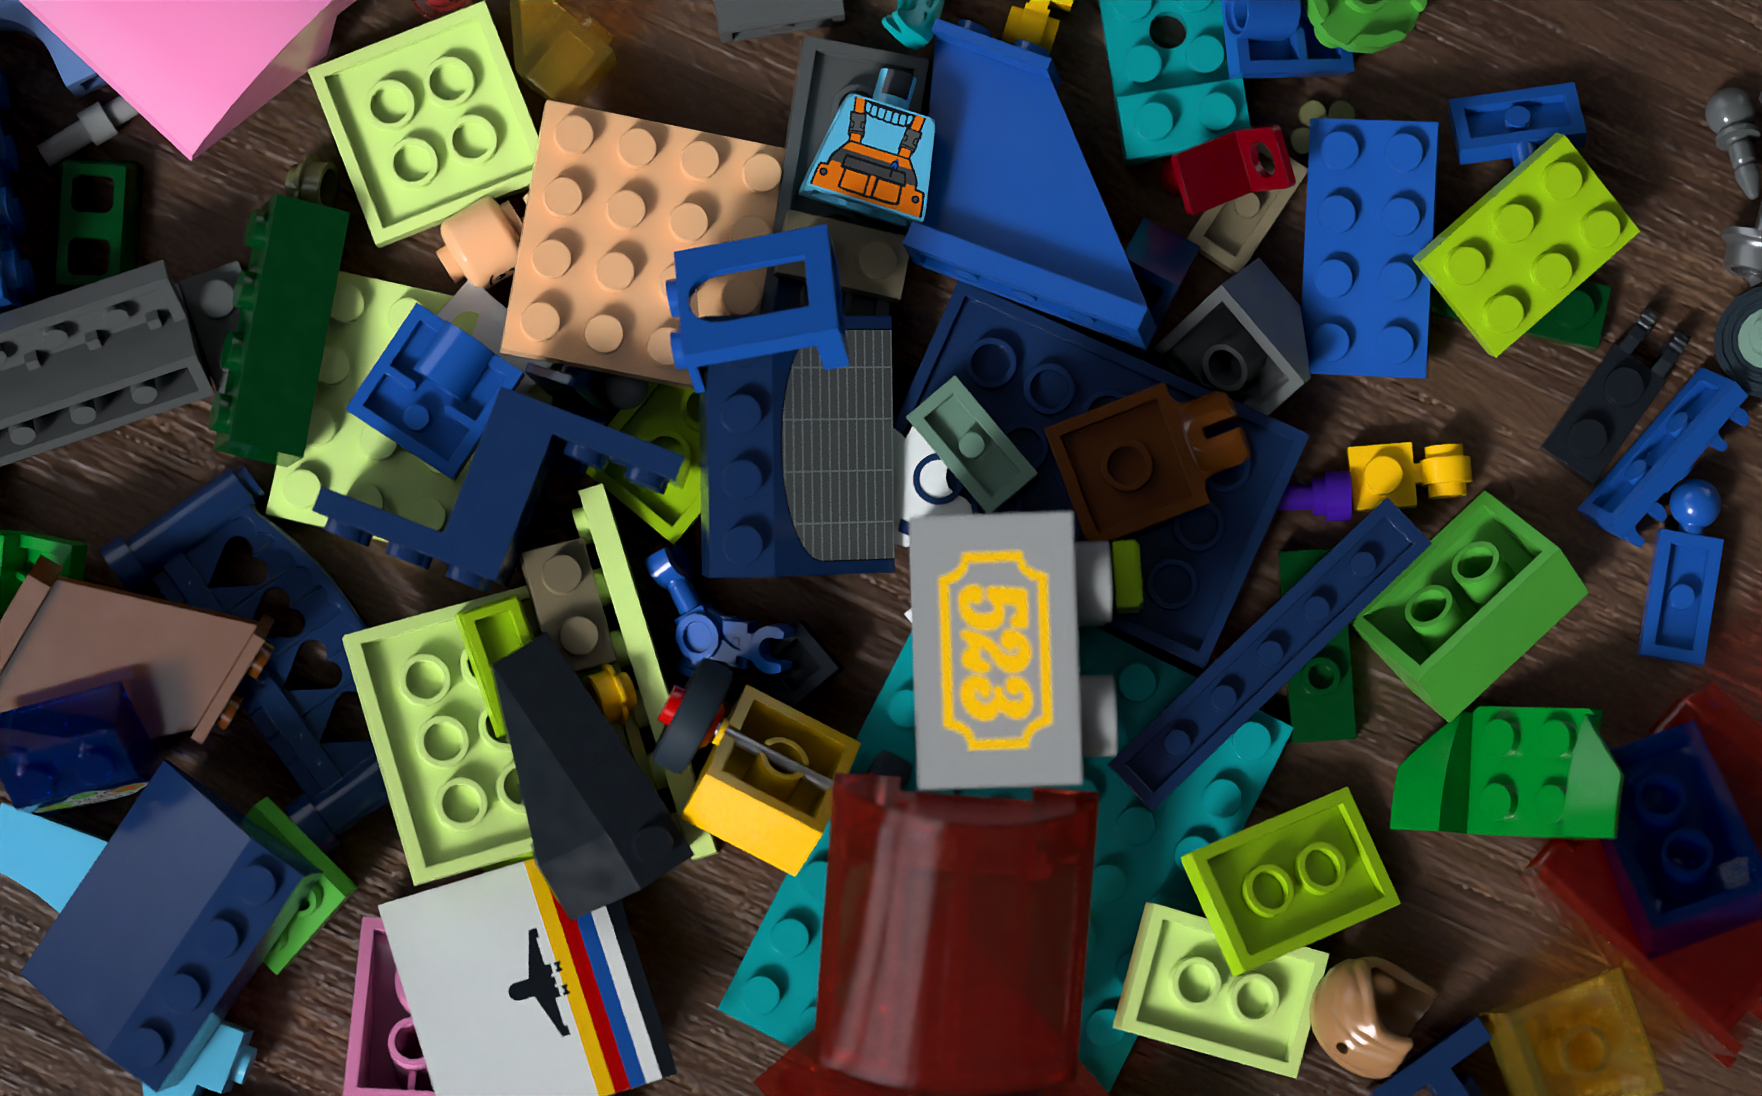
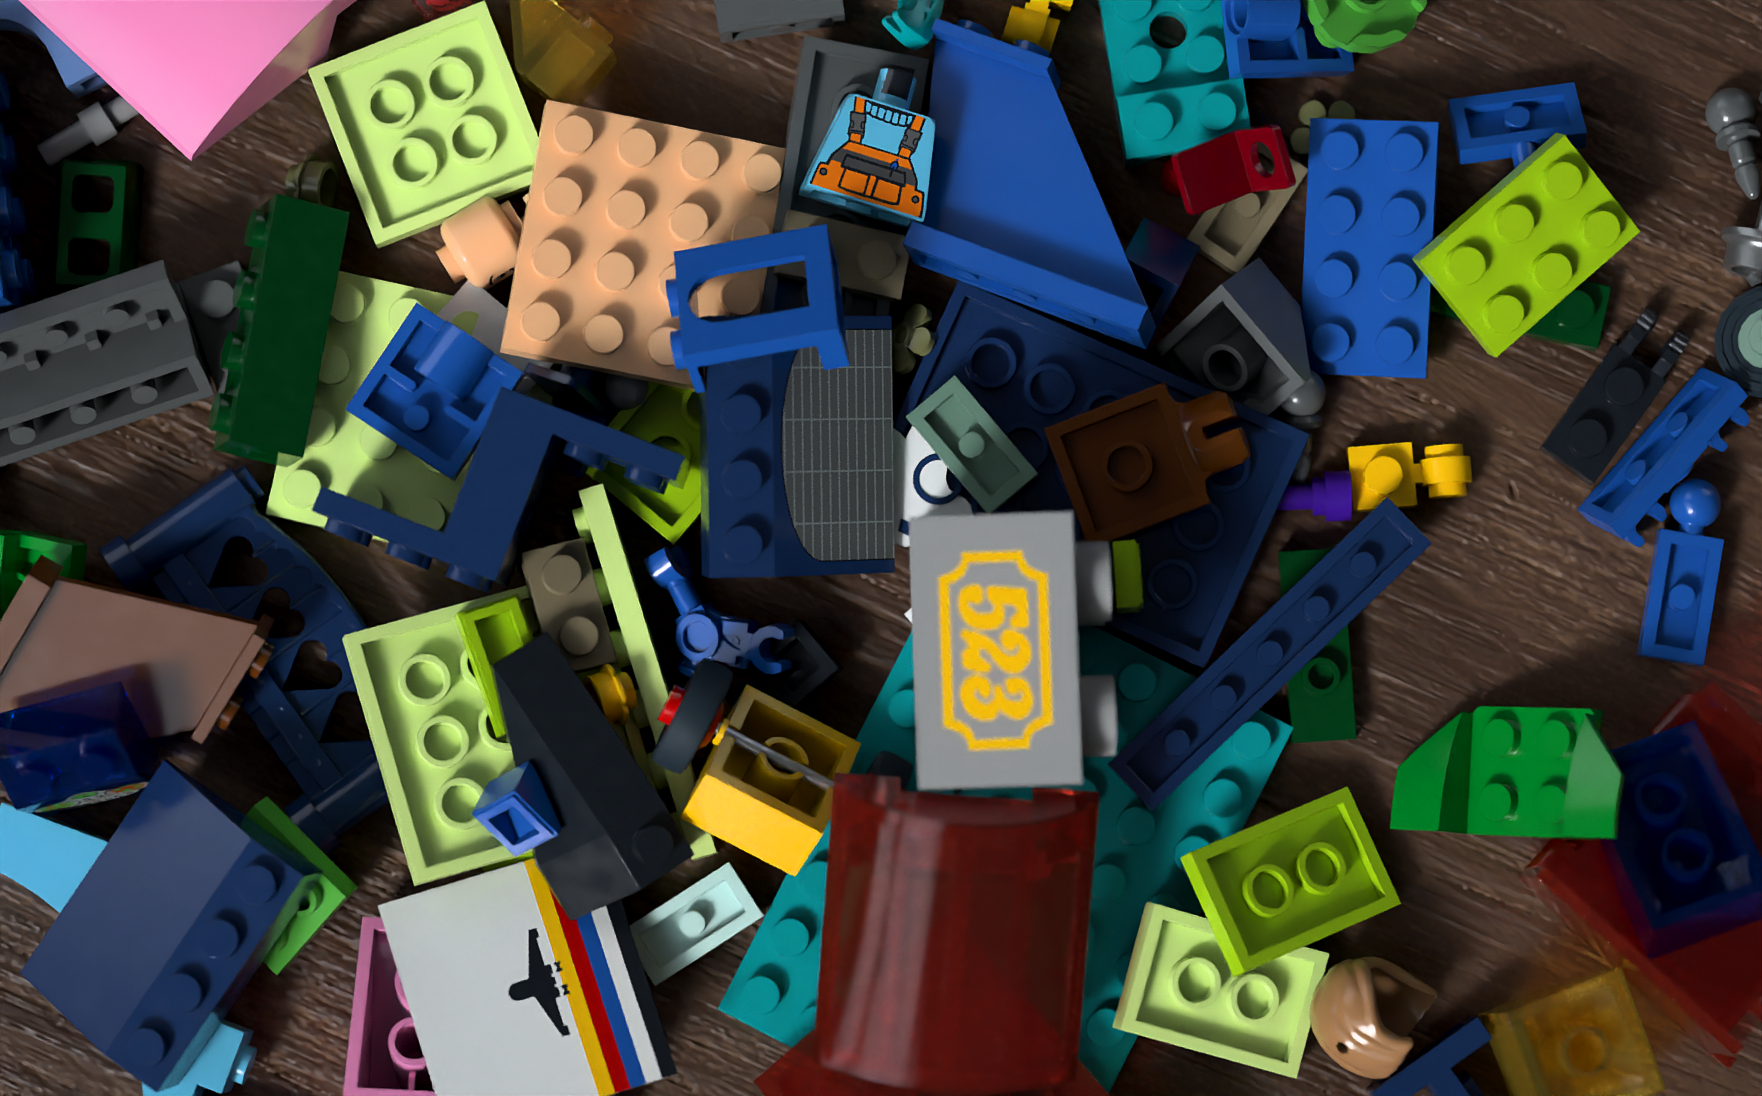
(517, 810): none -> blue slope
(694, 923): none -> light aqua plate
(910, 337): none -> olive plant
(1301, 413): none -> dark grey bar
(1470, 605): bright green slope -> none

